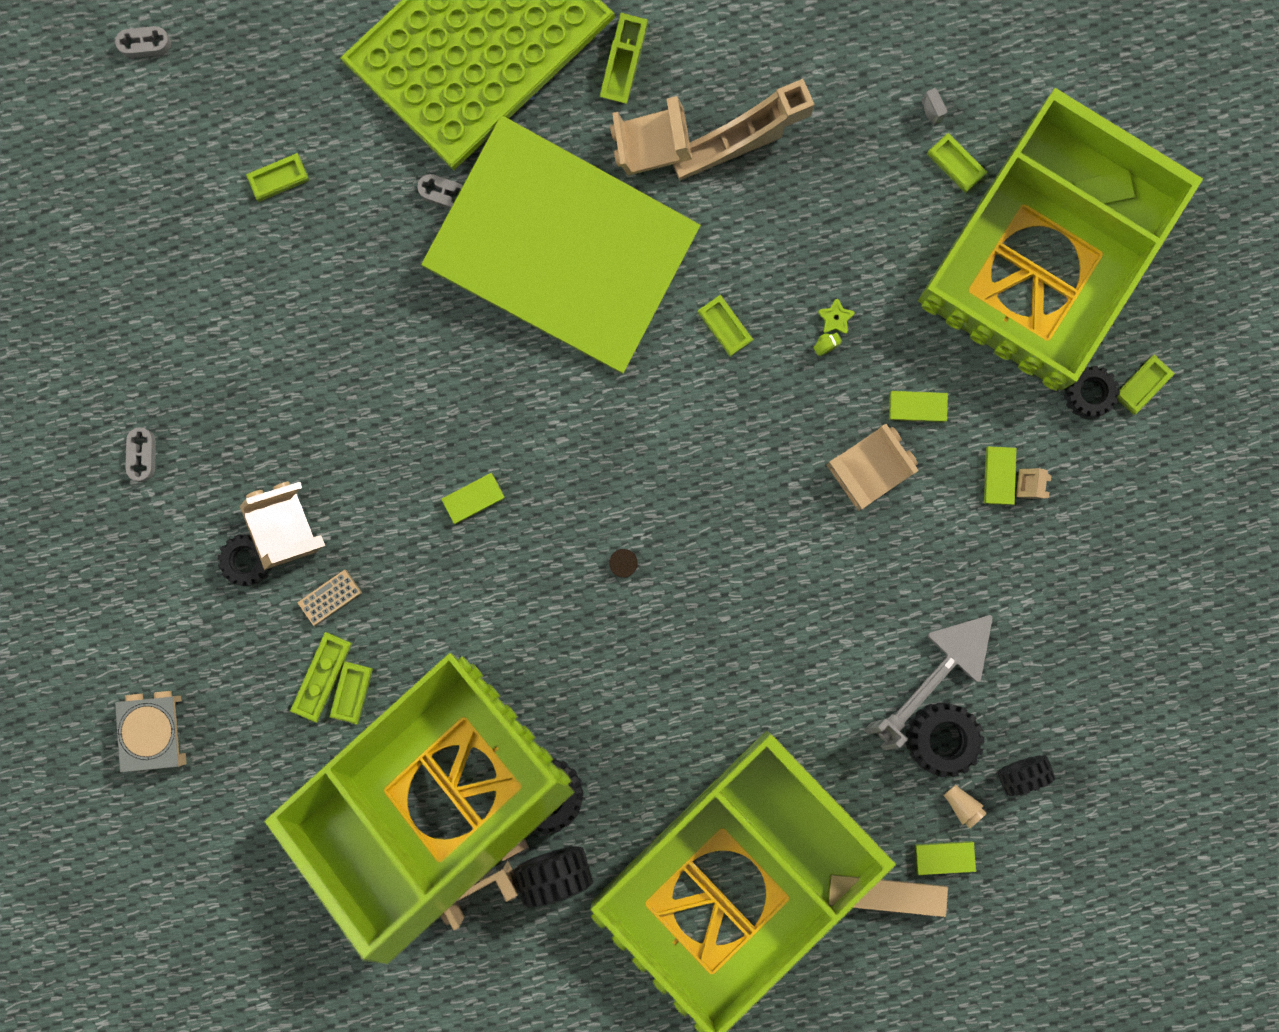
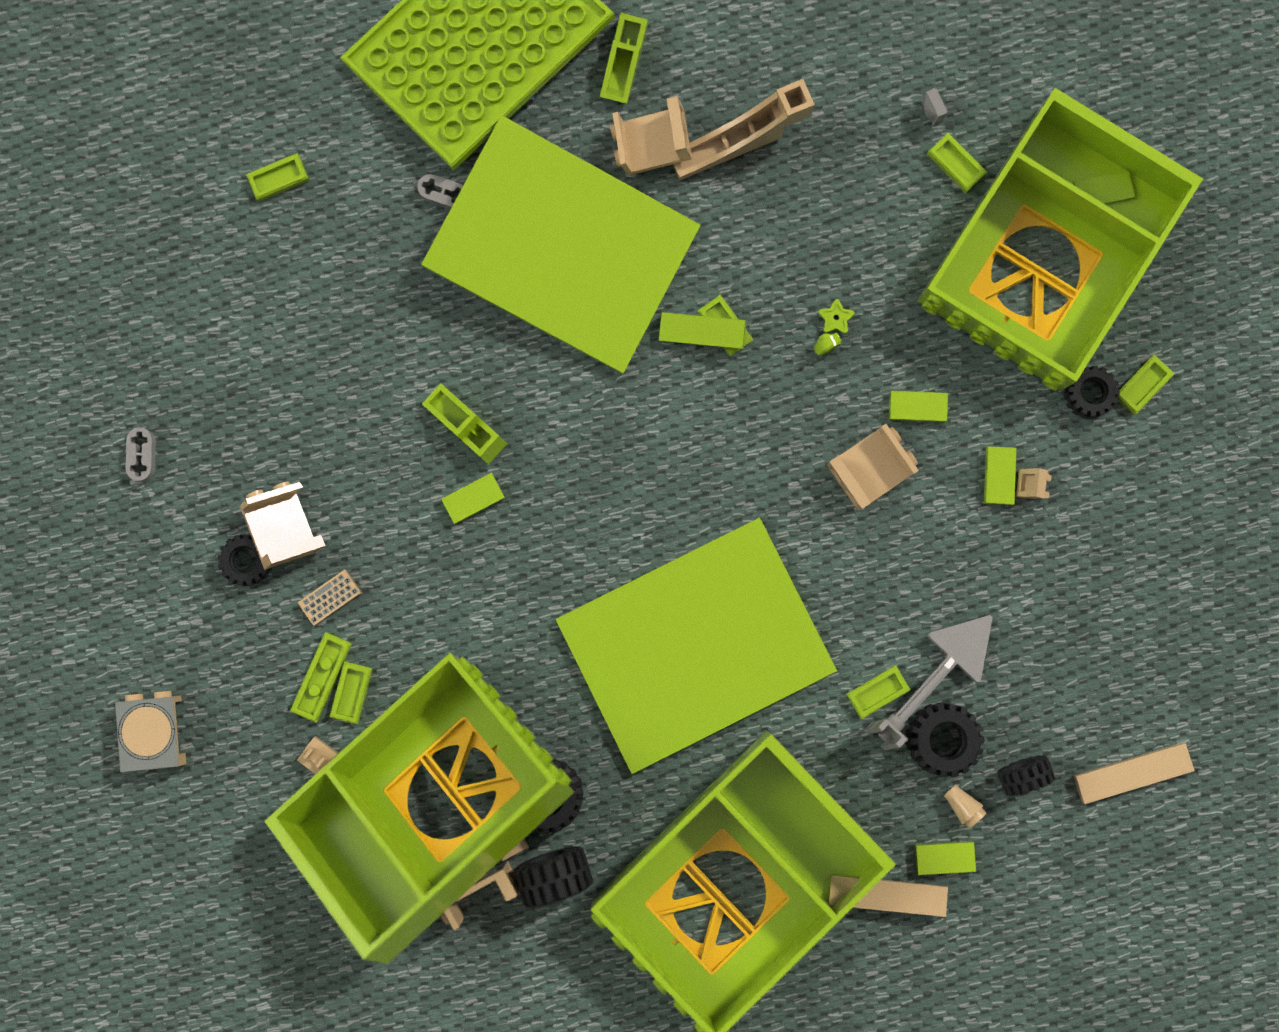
(143, 46): light grey beam -> none
(317, 755): none -> tan tile
(464, 423): none -> lime slope
(623, 563): dark brown tile -> none
(696, 645): none -> lime tile
(702, 330): none -> lime tile
(878, 692): none -> lime tile
(1133, 773): none -> tan tile

